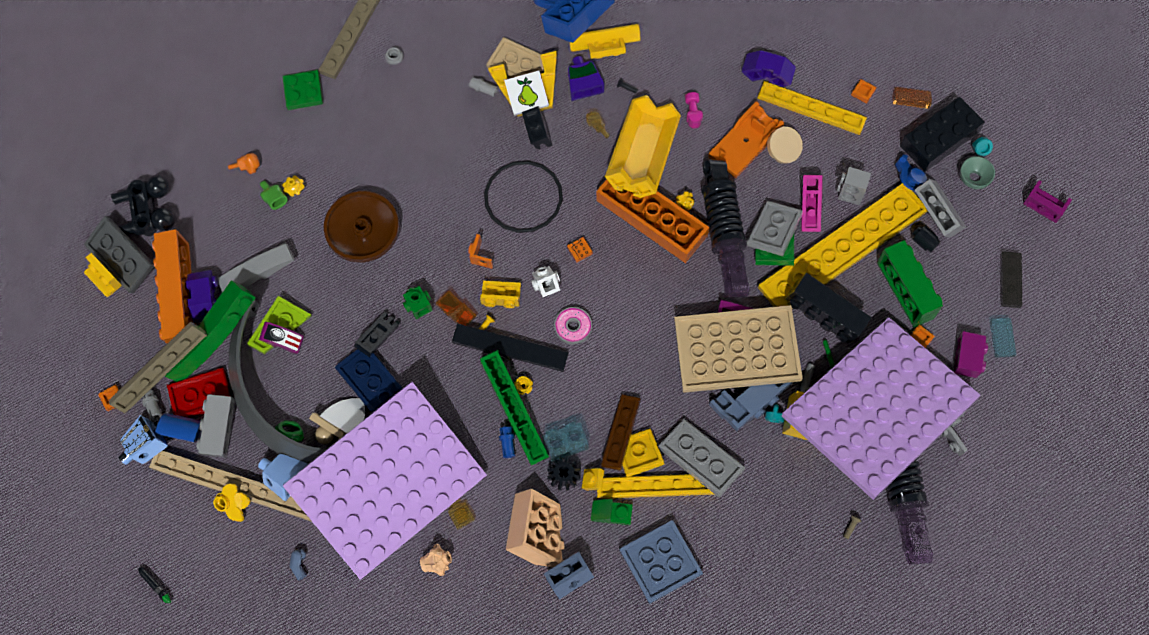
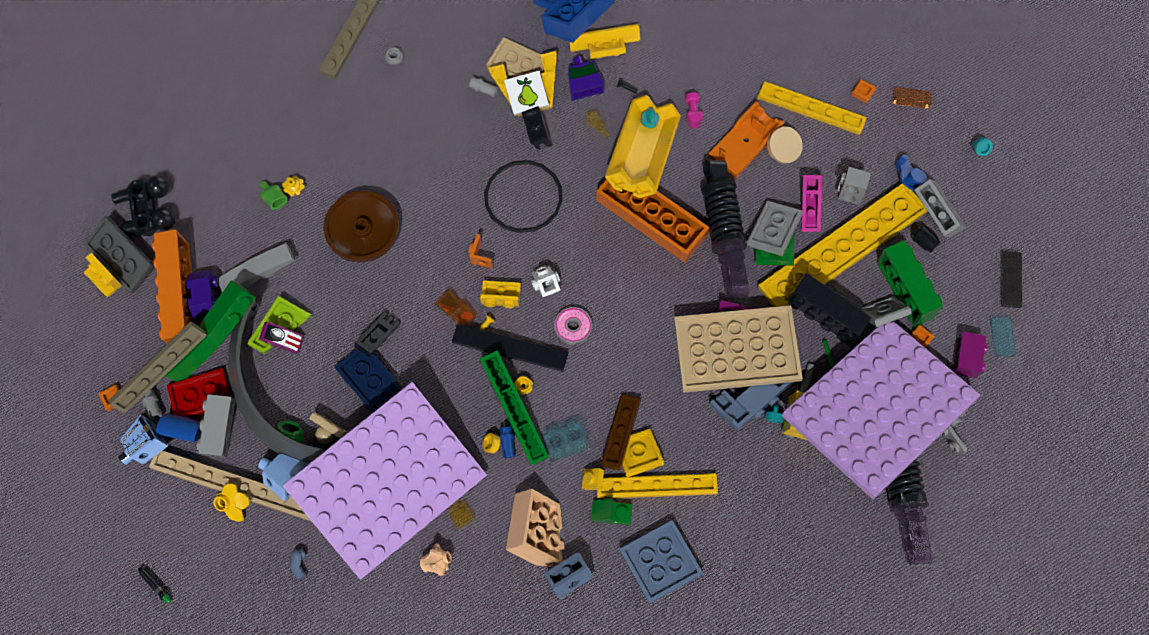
(247, 162): orange piece -> none
(302, 90): green plate -> none
(345, 414): white sticker -> none
(417, 302): green brick -> none
(491, 443): none -> yellow tile
(564, 466): black gear -> none
(579, 249): orange tile -> none
(649, 118): none -> teal tile
(685, 200): yellow plant -> none
(701, 458): light grey tile -> none
(769, 66): dark purple brick -> none
(855, 520): dark tan piece -> none
(886, 311): none -> light grey tile
(942, 134): black brick -> none
(979, 166): sand green piece -> none
(1046, 204): magenta panel -> none

